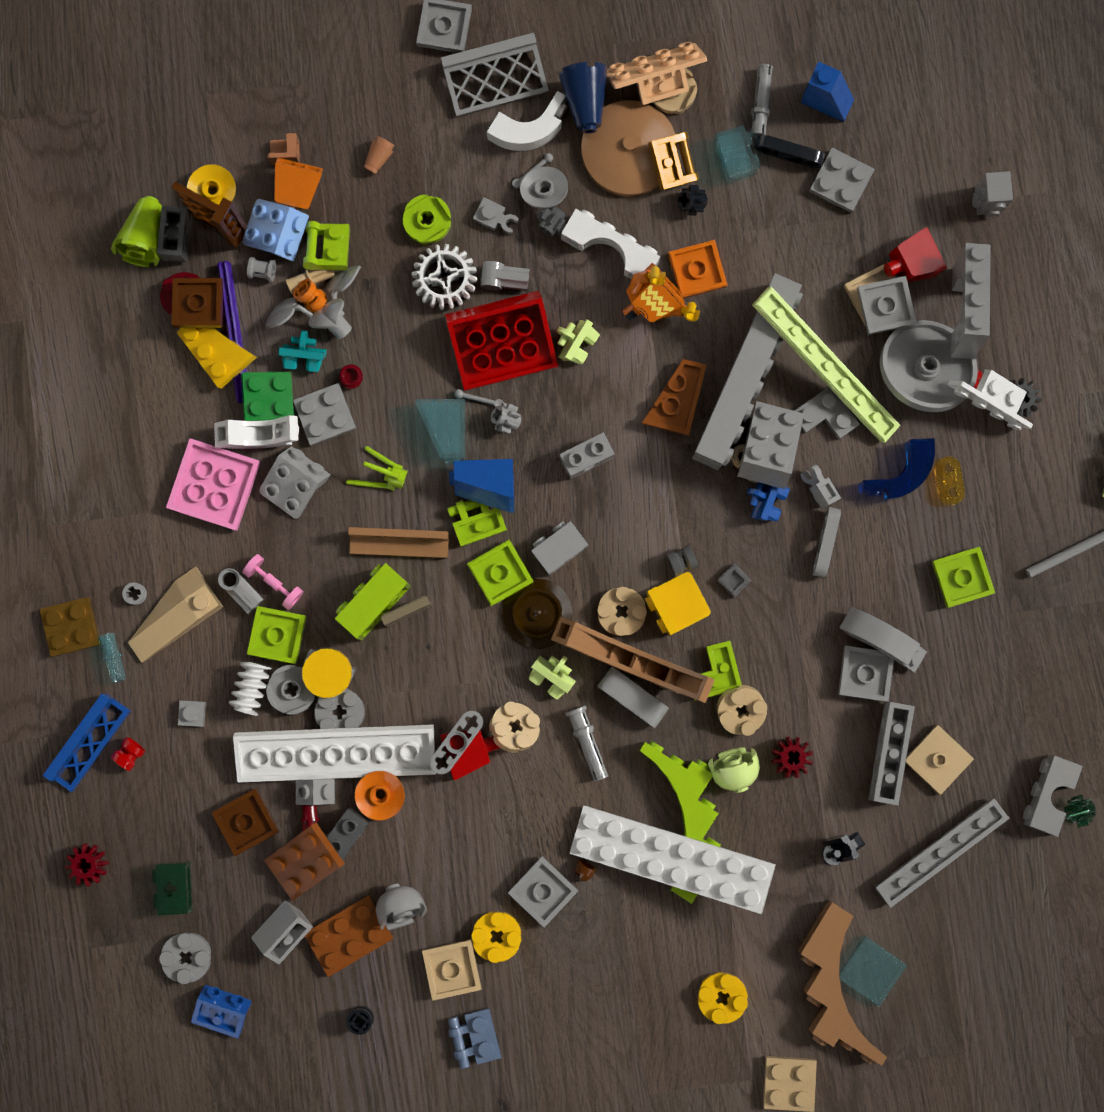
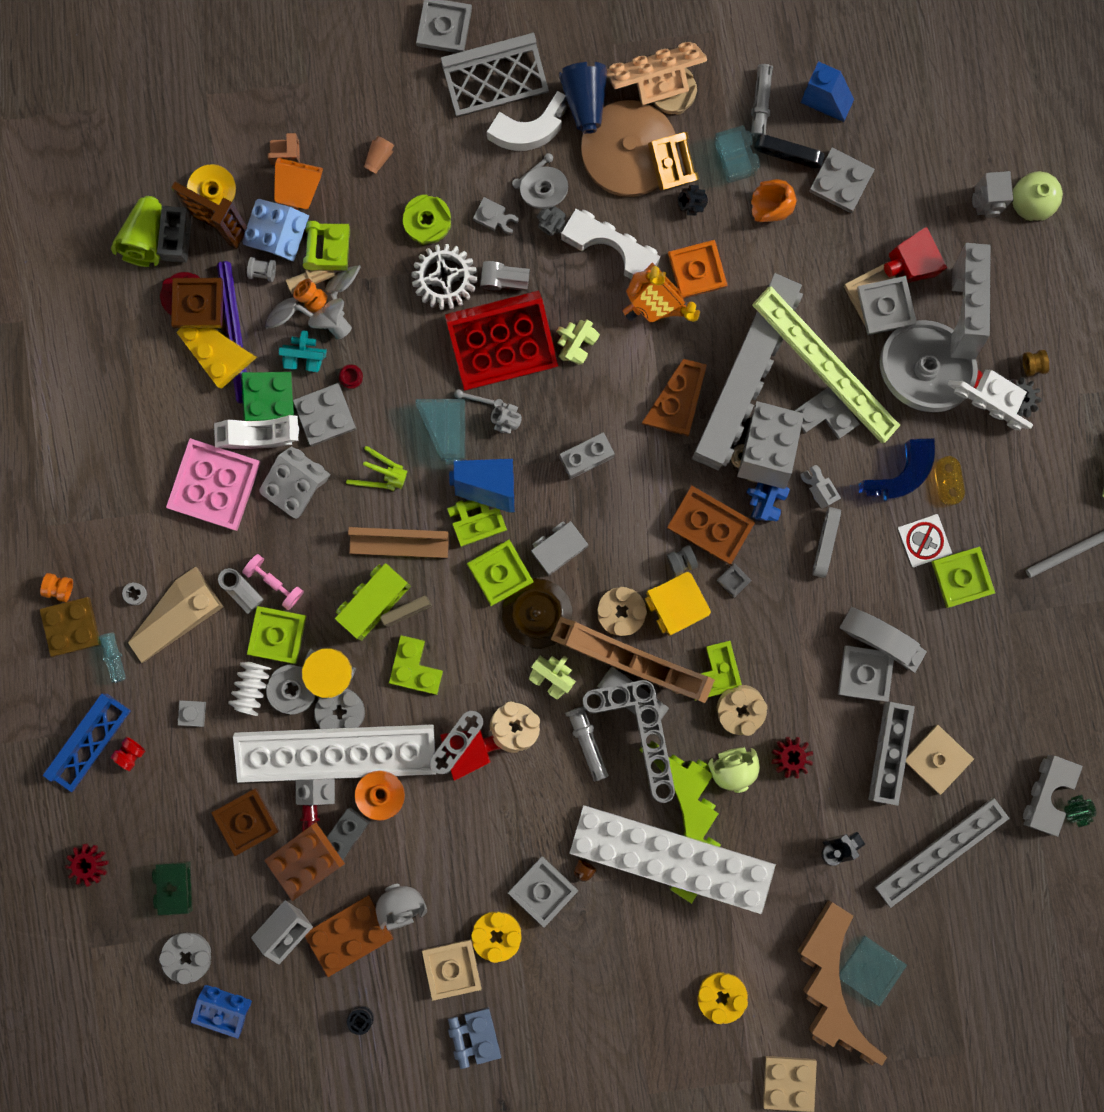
(56, 587): none -> orange wheel
(409, 672): none -> lime plate
(644, 729): none -> light grey beam
(710, 525): none -> dark orange plate
(773, 201): none -> orange hair
(925, 540): none -> sticker
(1035, 363): none -> pearl gold wheel
(1037, 196): none -> yellowish green cylinder

